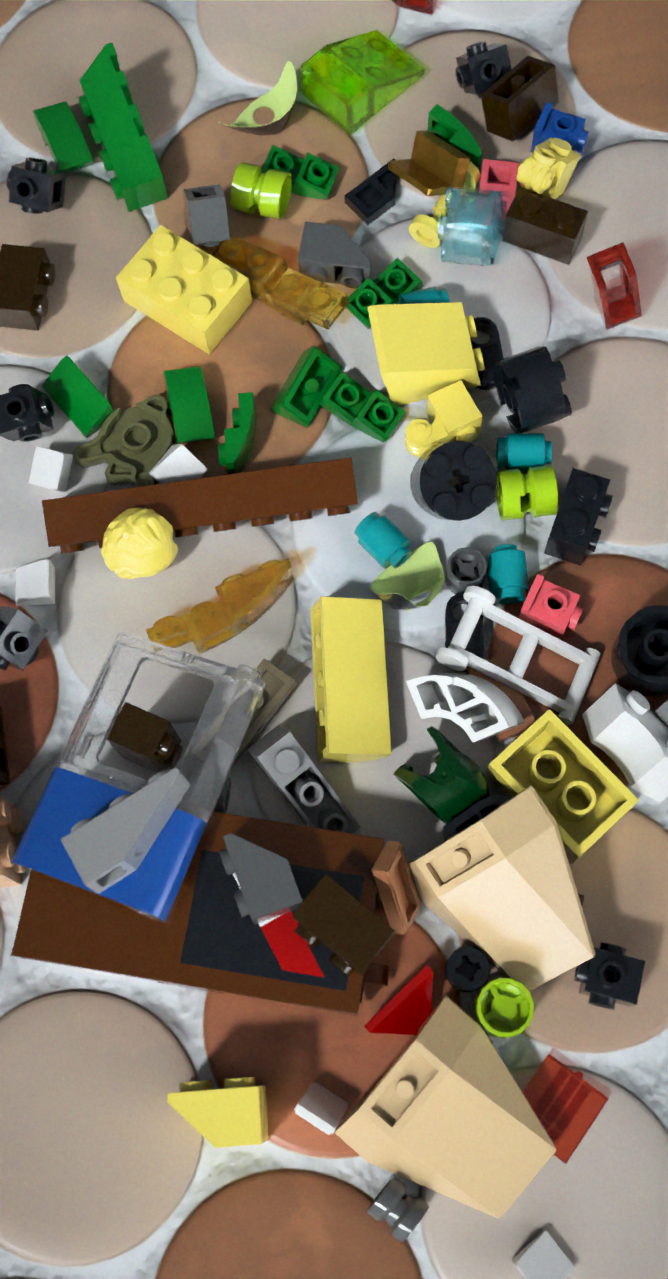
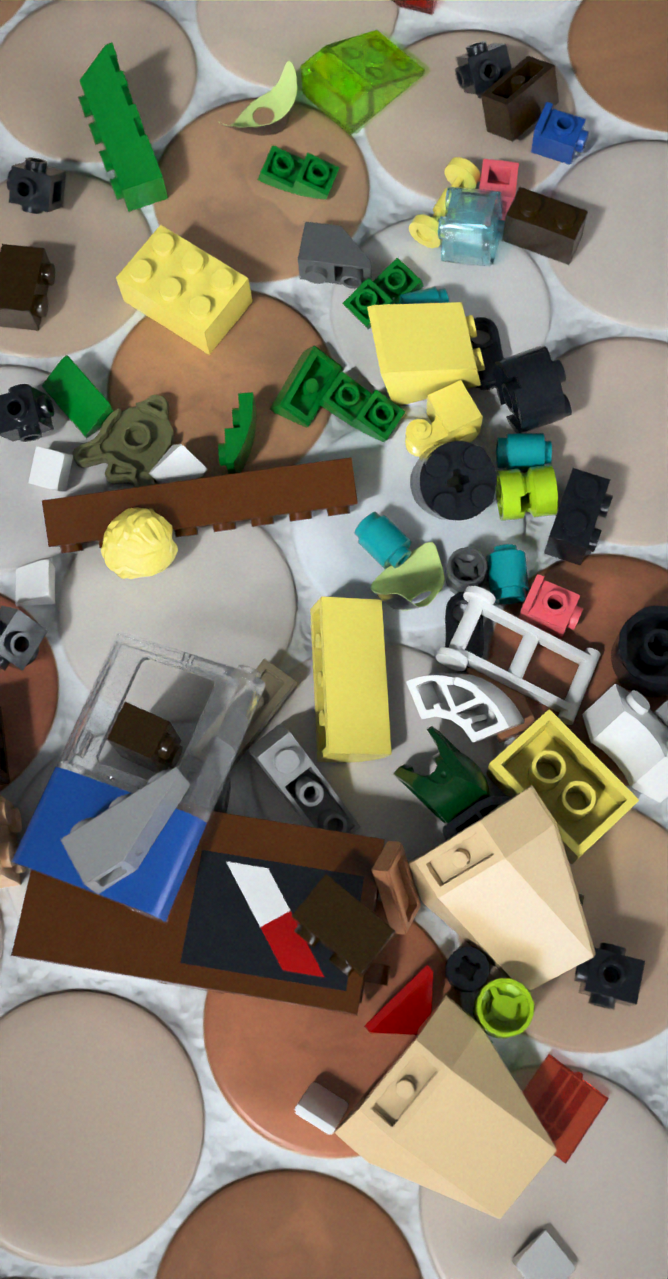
(63, 137): green slope -> none
(189, 405): green slope -> none
(206, 215): dark grey slope -> none
(224, 1115): light yellow slope -> none
(240, 605): clear yellow slope -> none
(259, 190): lime wheel -> none
(264, 880): dark grey slope -> none
(281, 287): clear yellow slope -> none
(373, 195): black tile -> none
(398, 1209): dark grey wheel -> none
(432, 165): pearl gold panel -> none
(453, 132): green slope -> none
(548, 168): light yellow brick -> none
(615, 285): clear red window -> none

